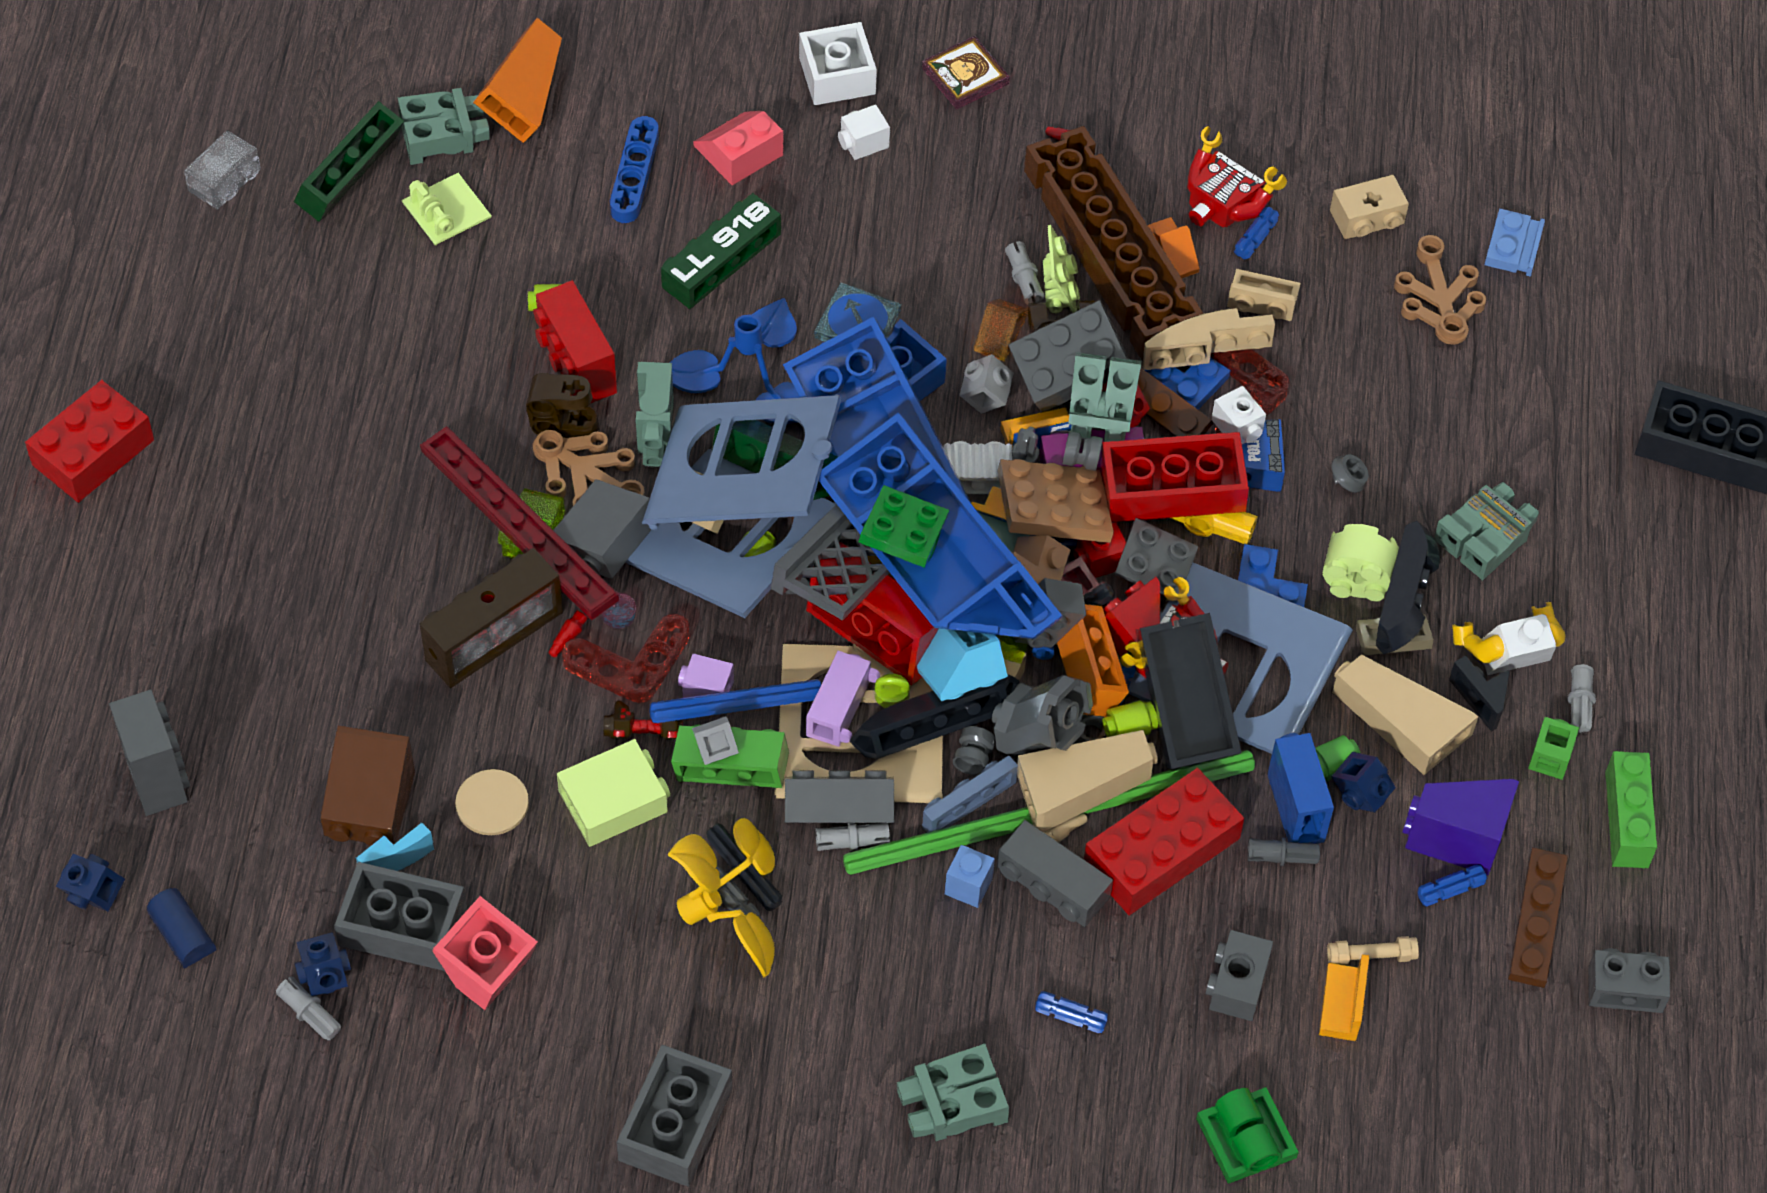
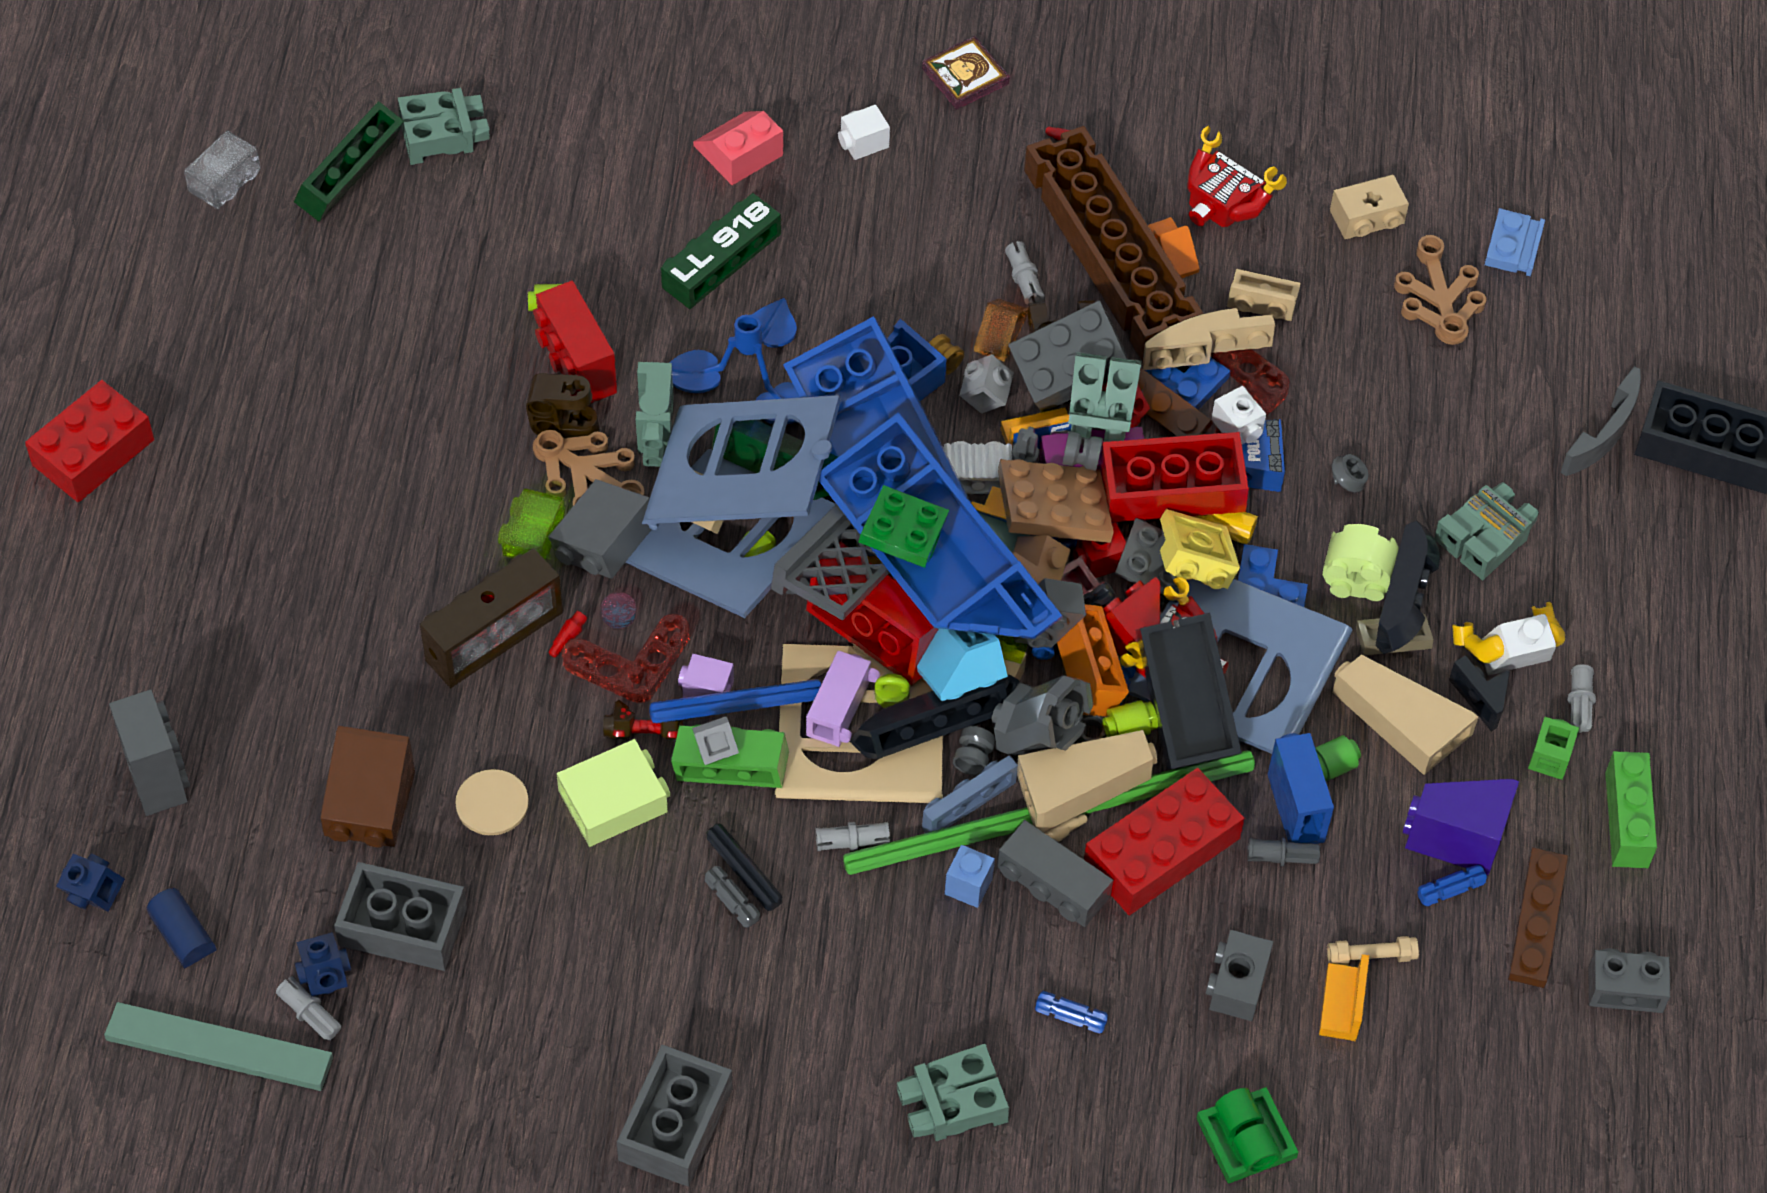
(219, 1046): none -> sand green tile
(401, 854): medium azure slope -> none
(445, 207): yellowish green hinge -> none
(484, 952): coral slope -> none
(518, 521): dark red tile -> none
(522, 82): orange slope -> none
(635, 169): blue beam -> none
(703, 902): yellow plant -> none
(837, 63): white brick -> none
(839, 797): dark grey brick -> none
(853, 306): tile -> none
(952, 353): none -> pearl gold wheel
(1059, 273): yellowish green hinge -> none
(1198, 550): none -> light yellow plate
(1256, 233): blue axle -> none
(1363, 782): dark blue brick -> none
(1588, 449): none -> dark grey slope

